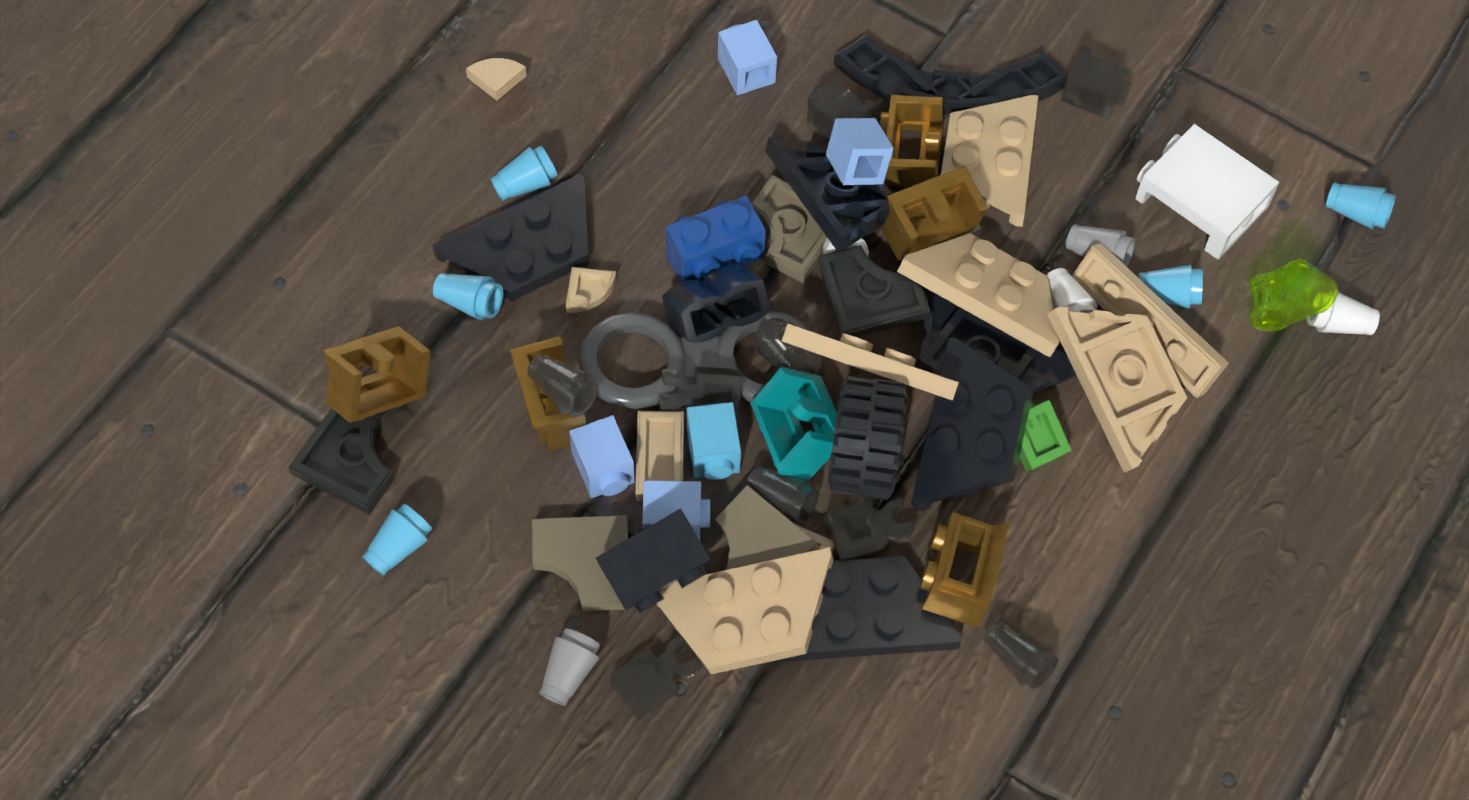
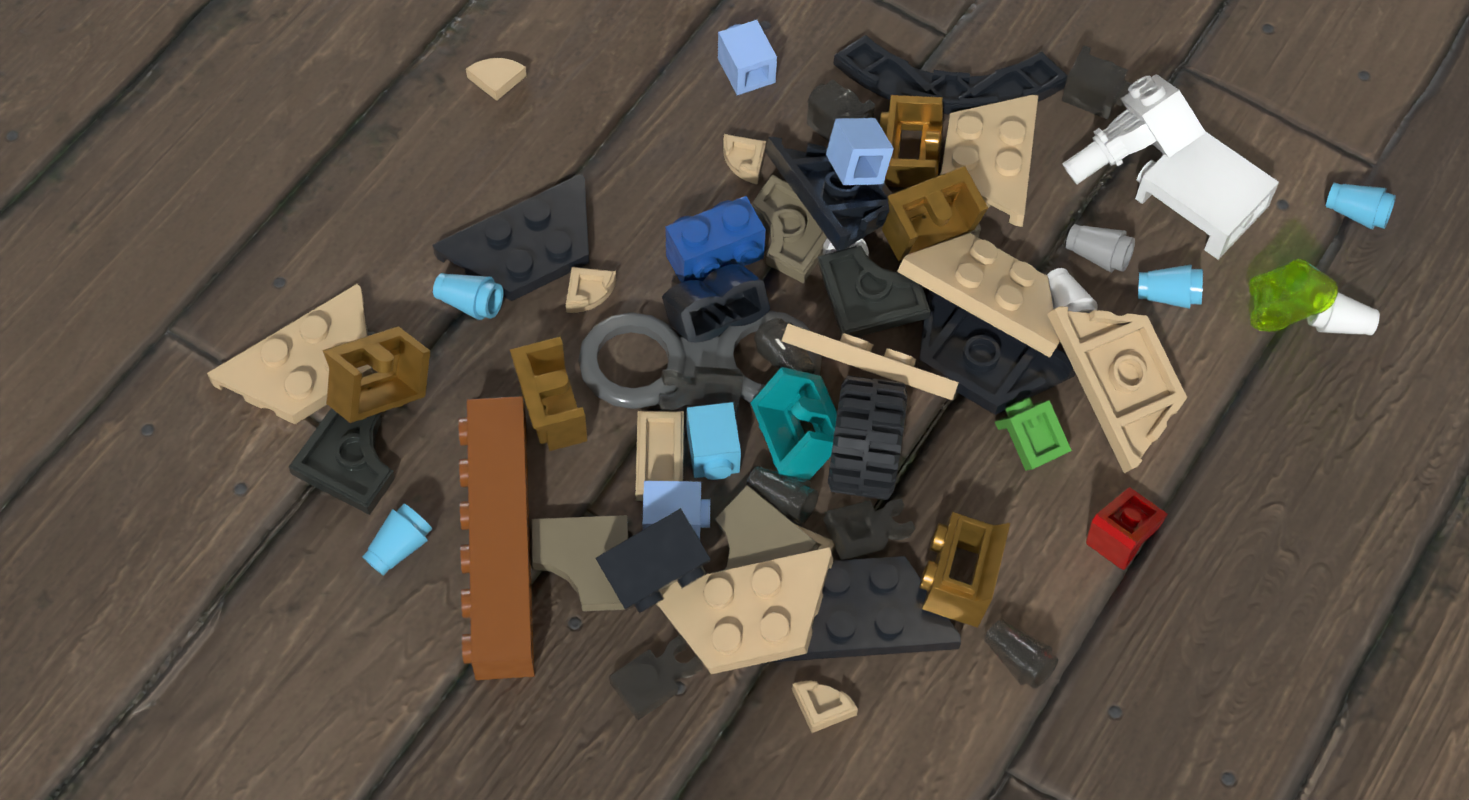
(289, 366): none -> tan wing
(498, 539): none -> dark orange brick
(524, 174): medium azure cone -> none
(564, 385): clear smoke cone -> none
(568, 665): light grey cone -> none
(602, 457): light blue brick -> none
(744, 156): none -> tan tile
(822, 704): none -> tan tile
(975, 435): black wing -> none
(1122, 292): tan tile -> none
(1124, 526): none -> red slope
(1153, 116): none -> white brick

